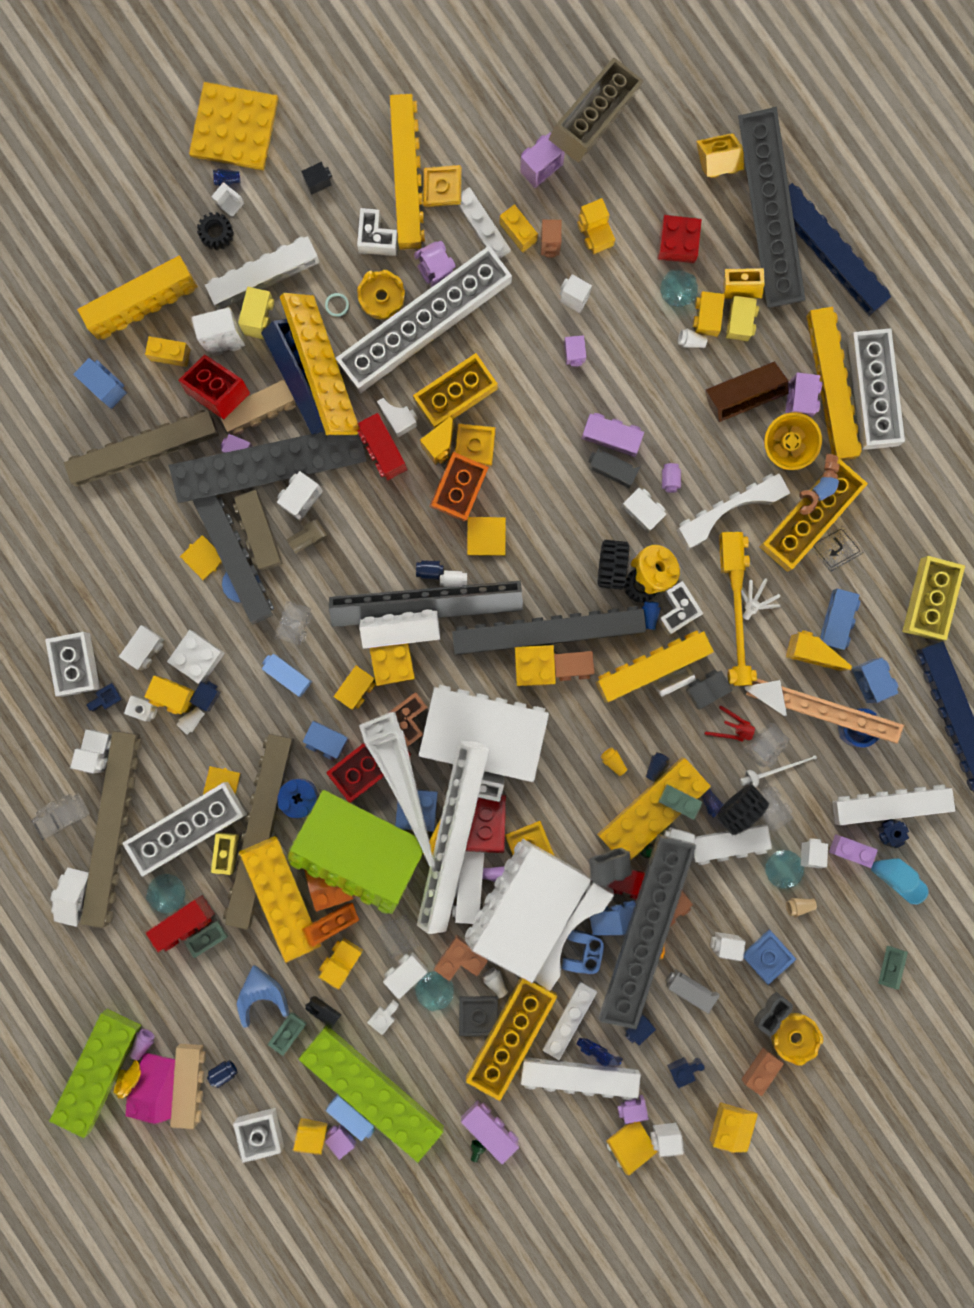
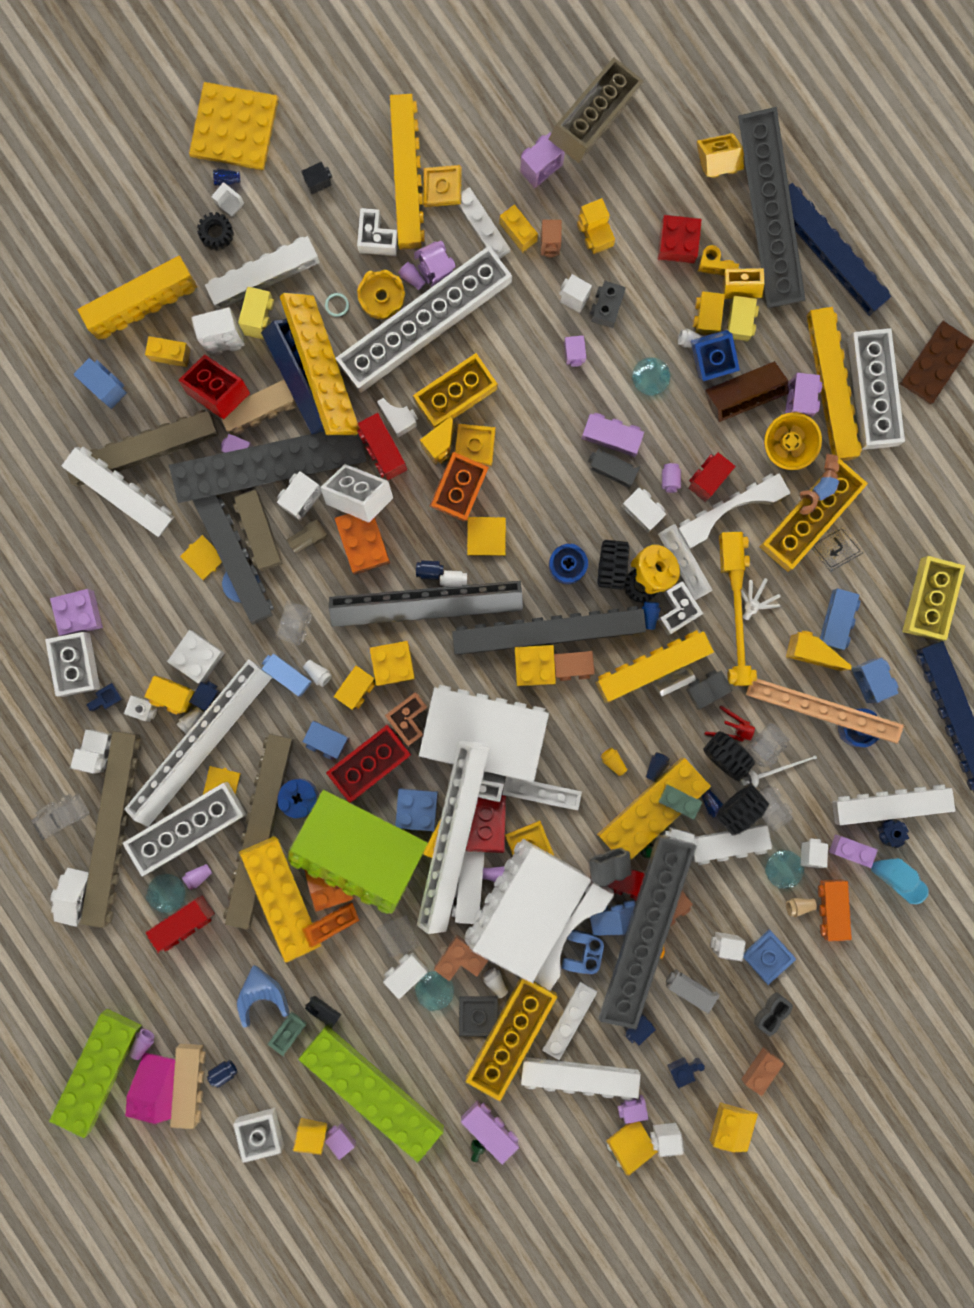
(76, 612): none -> lavender brick
(118, 491): none -> white brick
(127, 1080): yellow plate -> none
(142, 648): white brick -> none
(196, 877): none -> lavender cone
(197, 743): none -> white brick
(206, 939): sand green plate -> none
(225, 853): light yellow brick -> none
(318, 673): none -> white cone
(338, 967): yellow brick -> none
(350, 1118): light blue brick -> none
(356, 492): none -> white brick
(362, 543): none -> orange brick
(383, 1018): white plate -> none
(390, 752): white plate -> none
(399, 629): white brick -> none
(411, 275): none -> lavender cone
(542, 793): none -> white plate
(577, 559): none -> blue brick
(603, 1057): clear blue wing -> none
(608, 304): none -> dark grey brick
(651, 376): none -> clear light blue dish
(679, 288): clear light blue dish -> none
(688, 566): none -> white plate
(714, 473): none -> red brick
(715, 266): none -> yellow plate
(715, 355): none -> blue brick
(729, 755): none -> black tyre
(770, 694): white tile -> none
(806, 1047): yellow plate -> none
(834, 910): none -> orange brick
(893, 967): sand green plate -> none
(936, 362): none -> reddish brown plate

